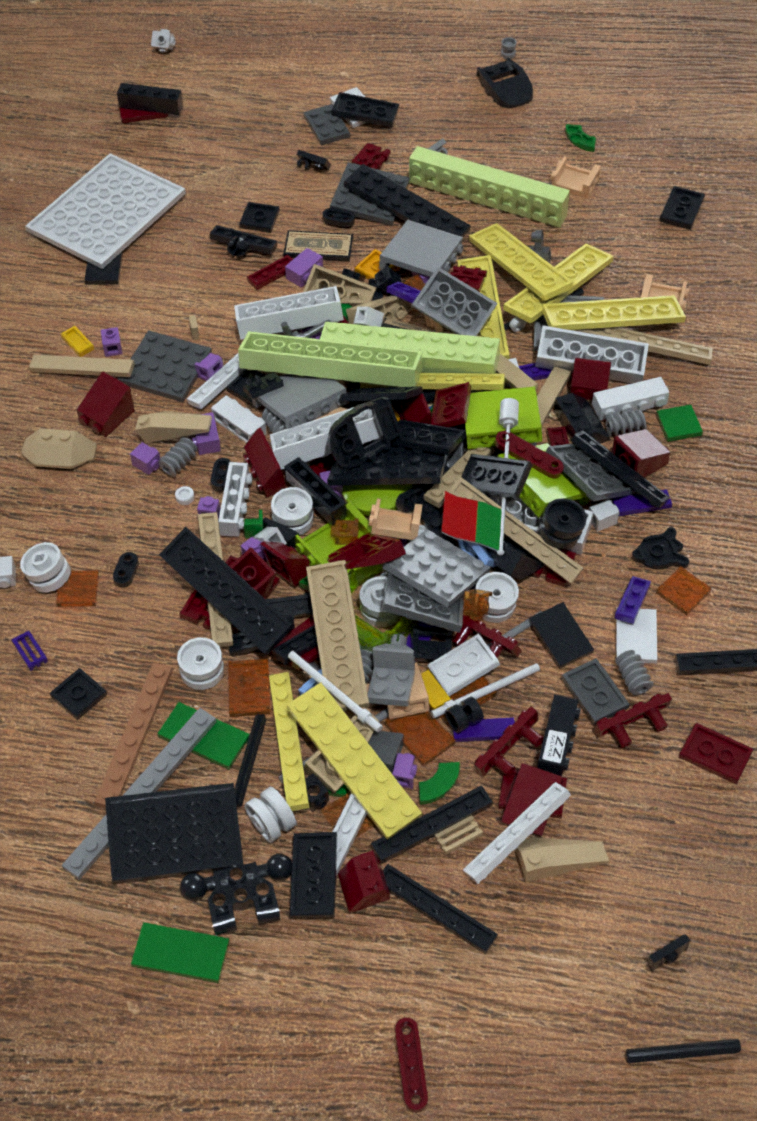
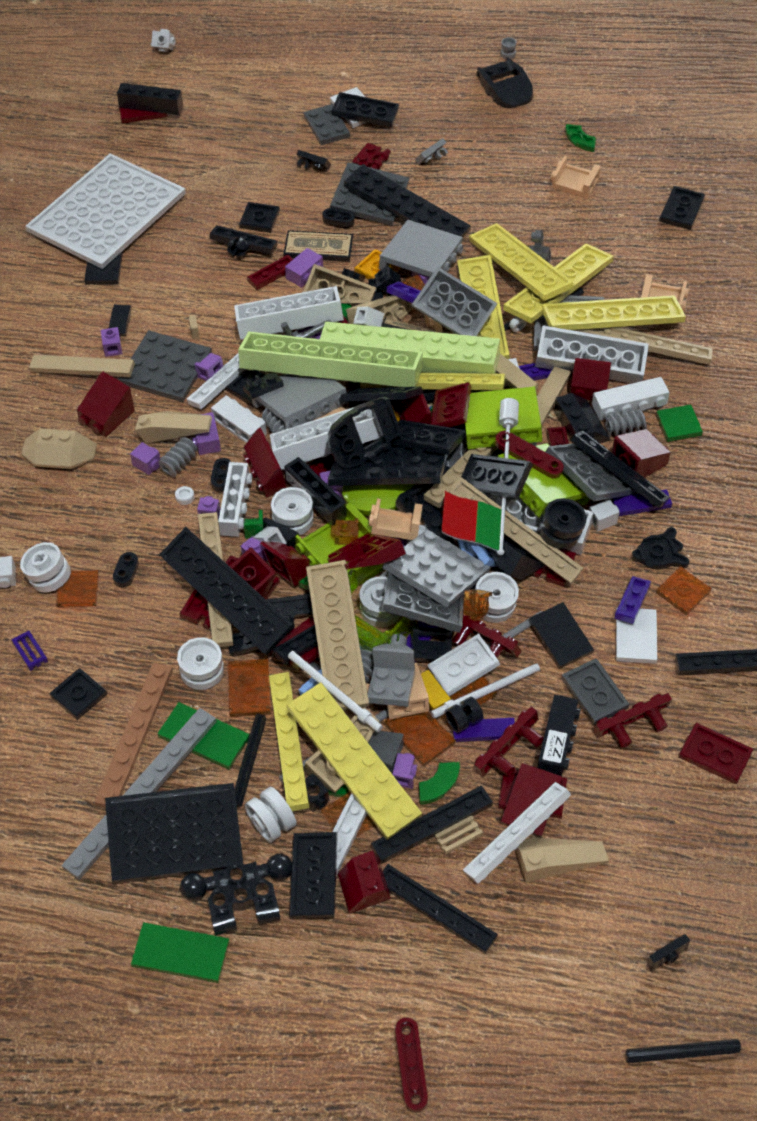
(77, 341): yellow tile -> none
(120, 318): none -> black slope
(470, 276): dark red plate -> none
(489, 186): yellowish green brick -> none
(634, 672): light grey piece -> none

